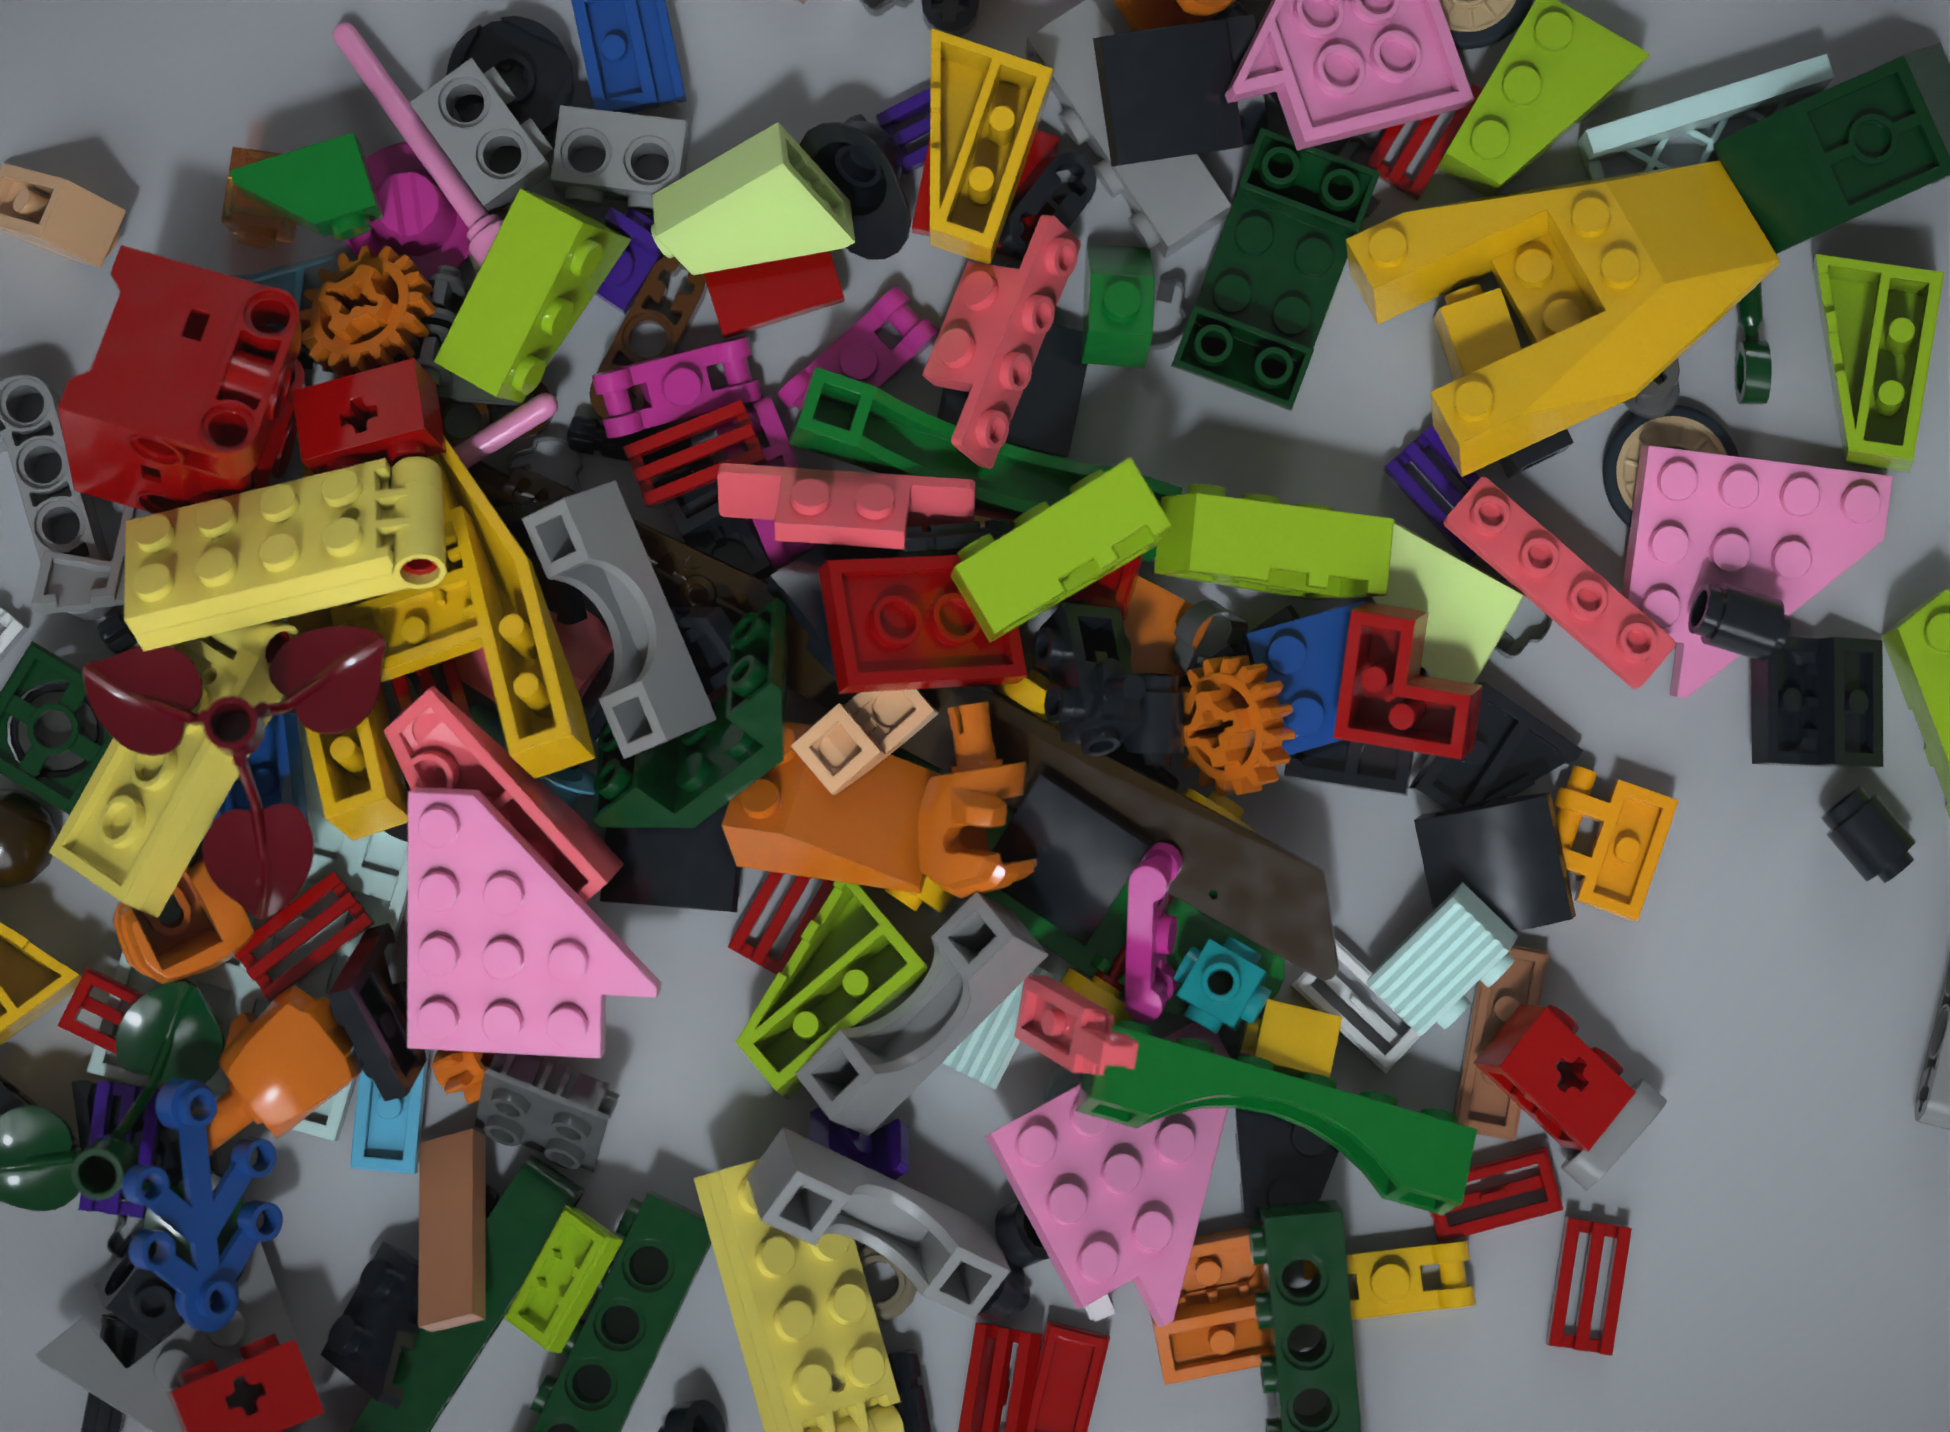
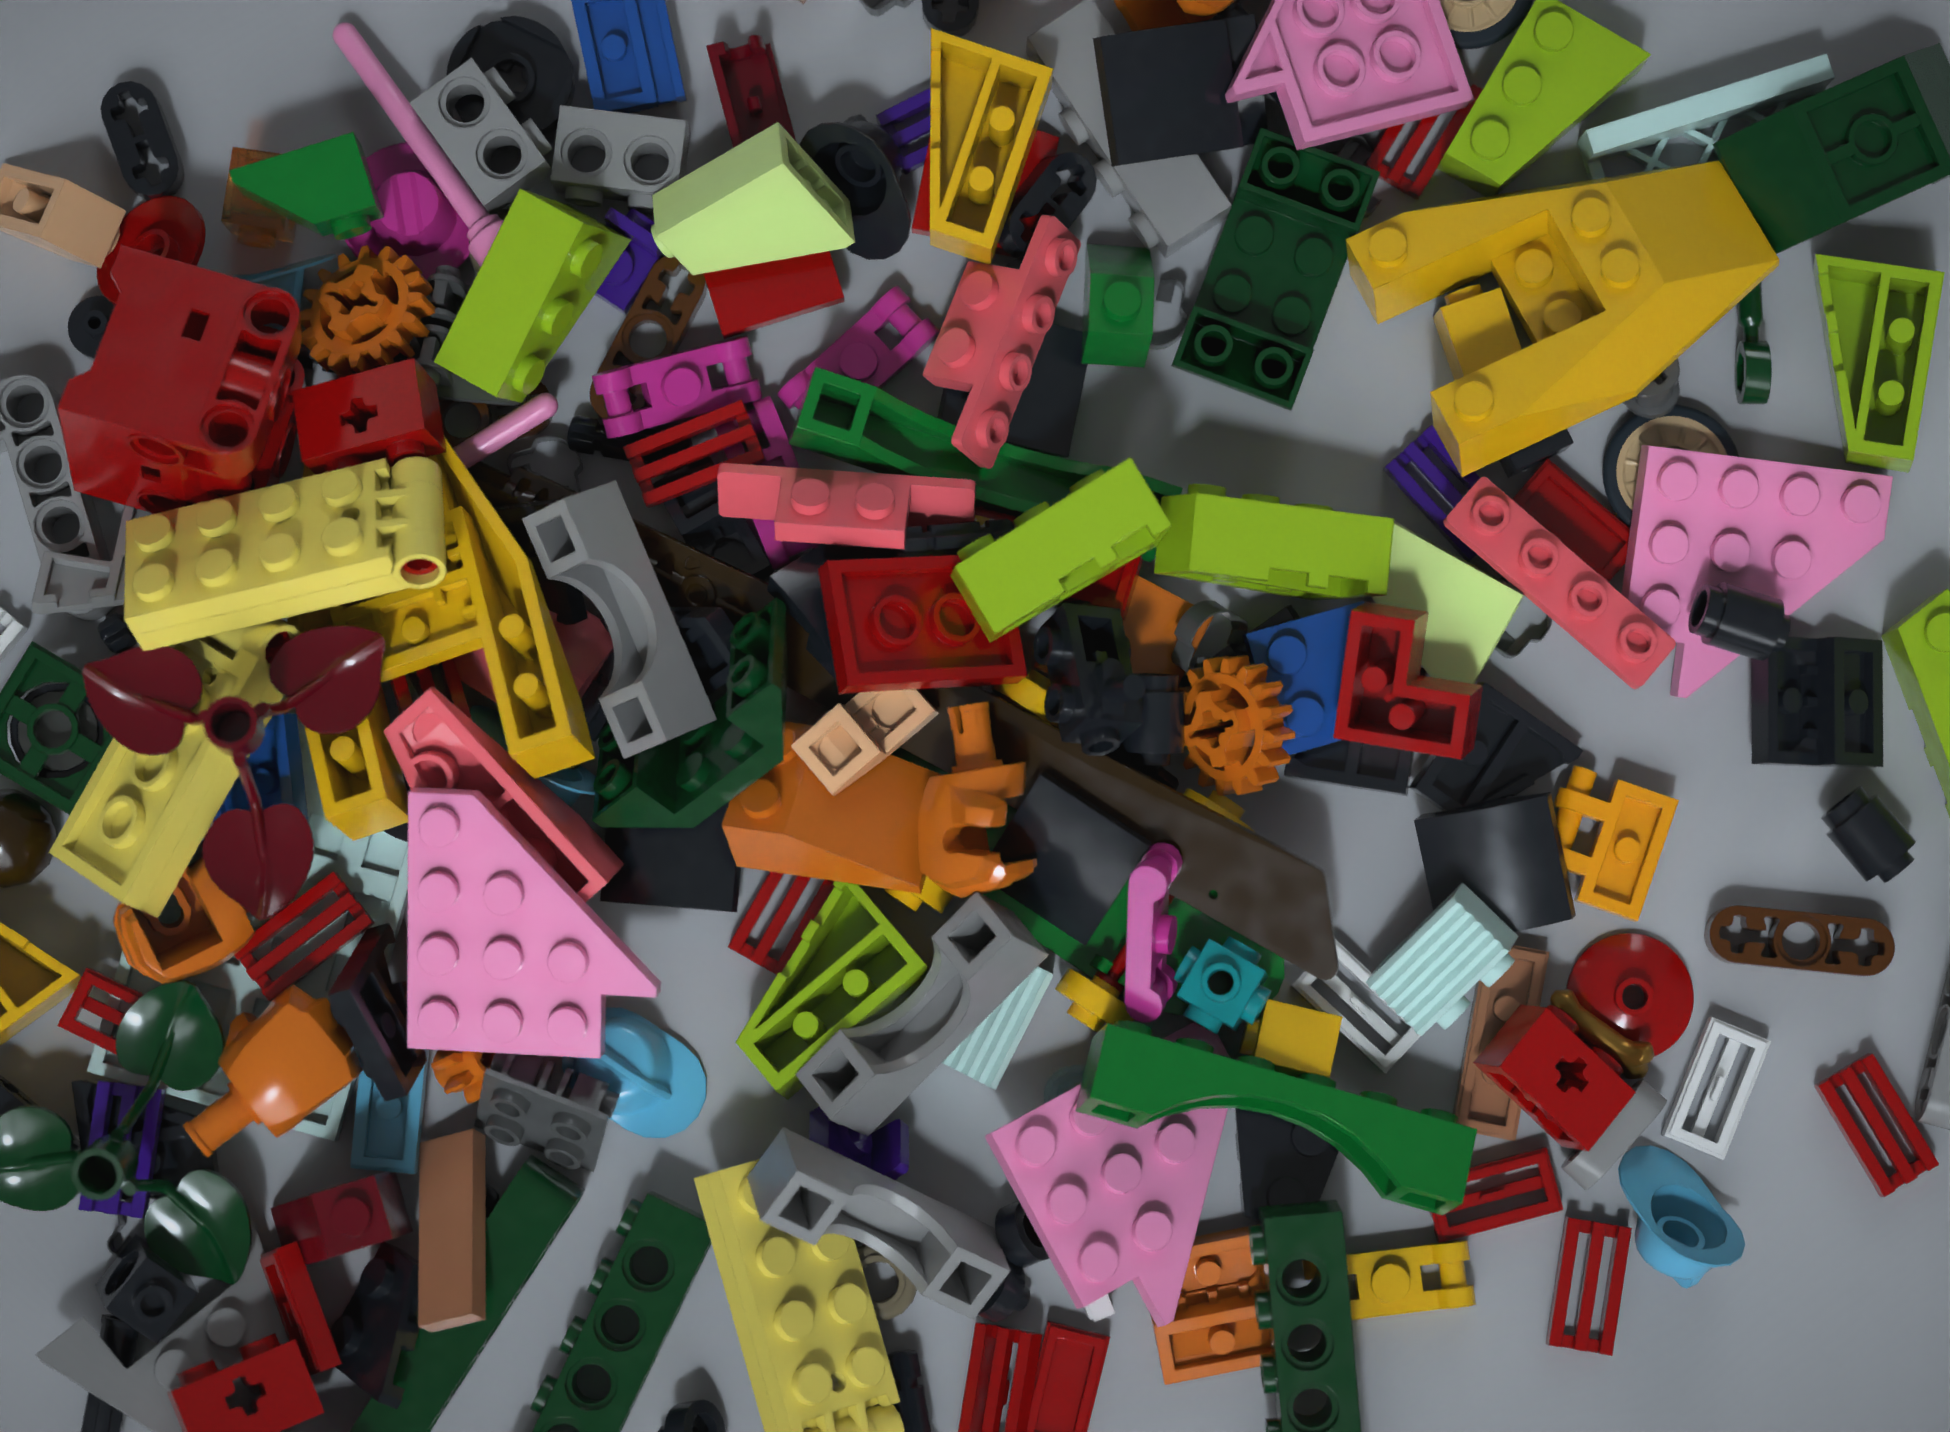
(83, 324): none -> black tile
(128, 146): none -> black beam
(160, 227): none -> red dish
(204, 1211): blue plant -> none
(300, 1307): none -> red tile
(344, 1217): none -> dark red slope
(563, 1279): lime plate -> none
(651, 1071): none -> medium azure piece
(749, 88): none -> dark red hinge
(1070, 1028): coral hinge -> none
(1575, 519): none -> red tile
(1629, 1054): none -> pearl gold piece
(1639, 960): none -> red dish
(1679, 1220): none -> medium azure piece
(1692, 1079): none -> white tile
(1847, 929): none -> reddish brown beam
(1905, 1171): none -> red tile

